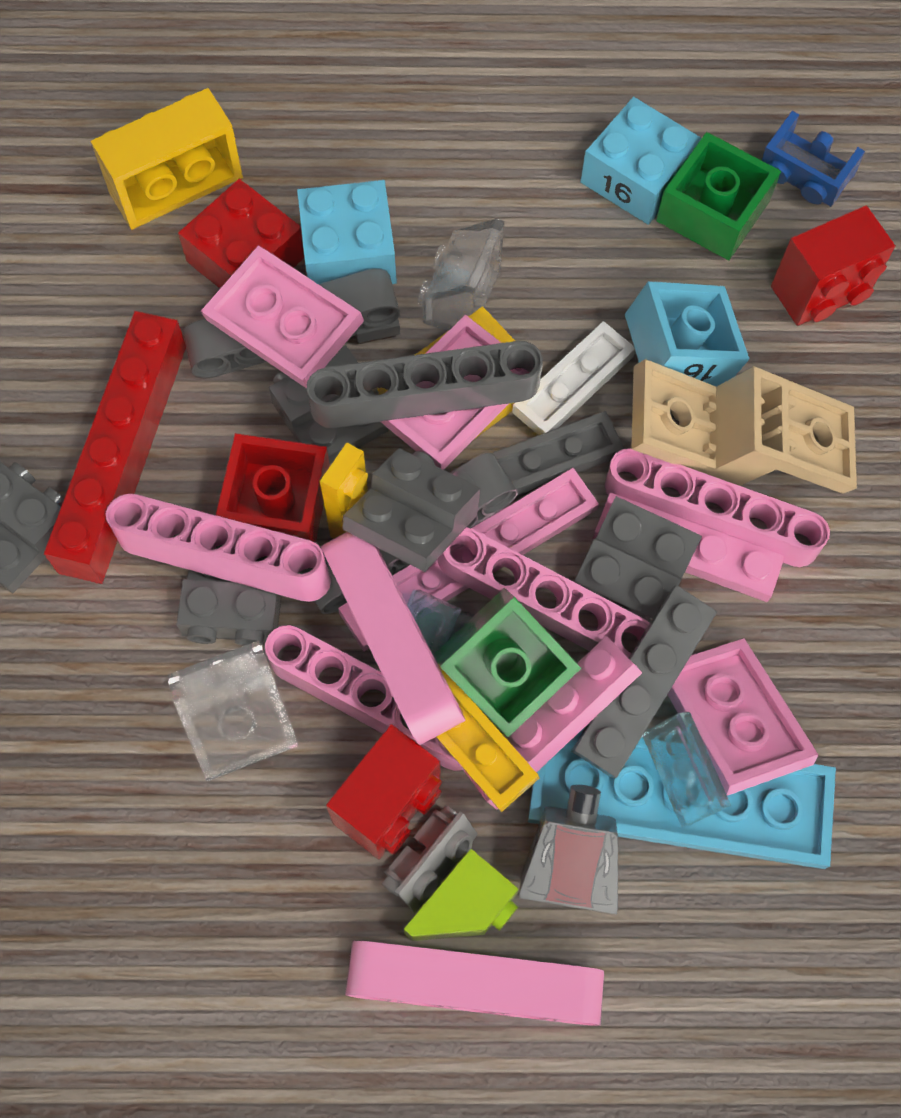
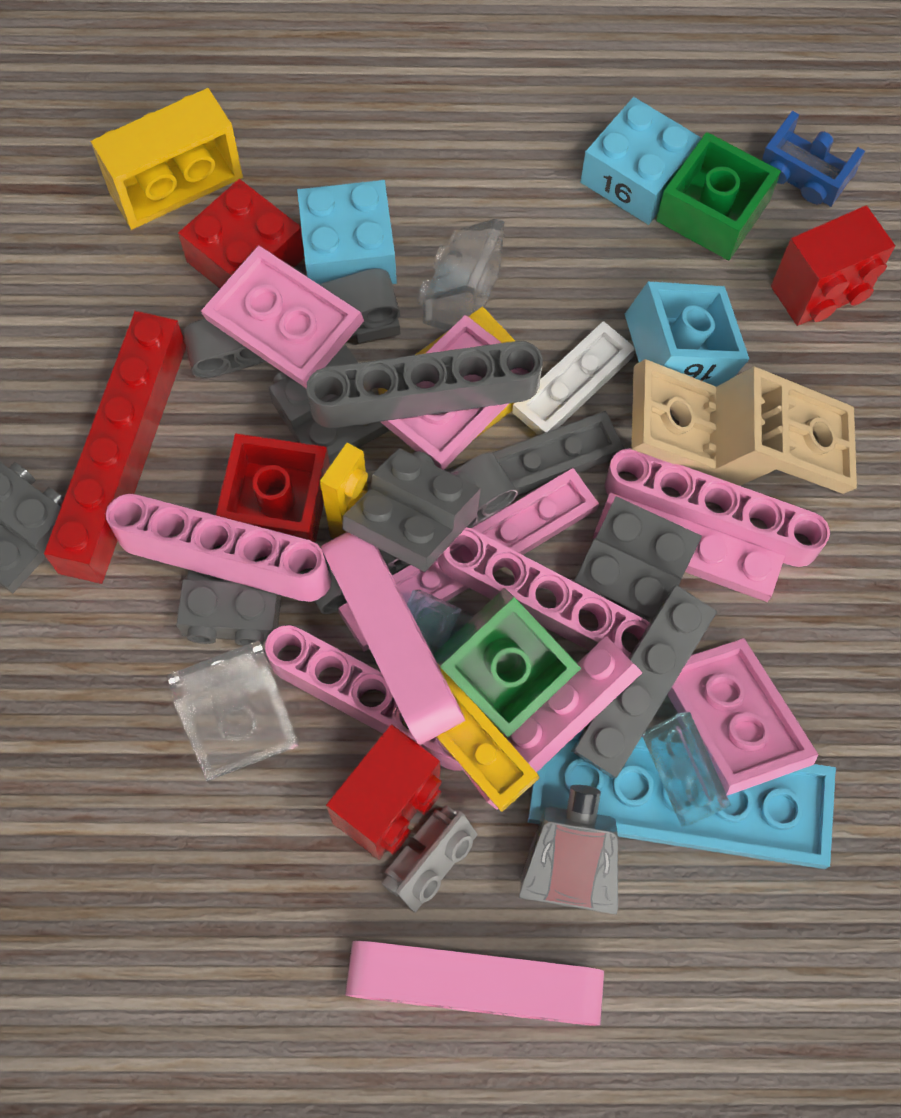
(465, 903): lime slope -> none

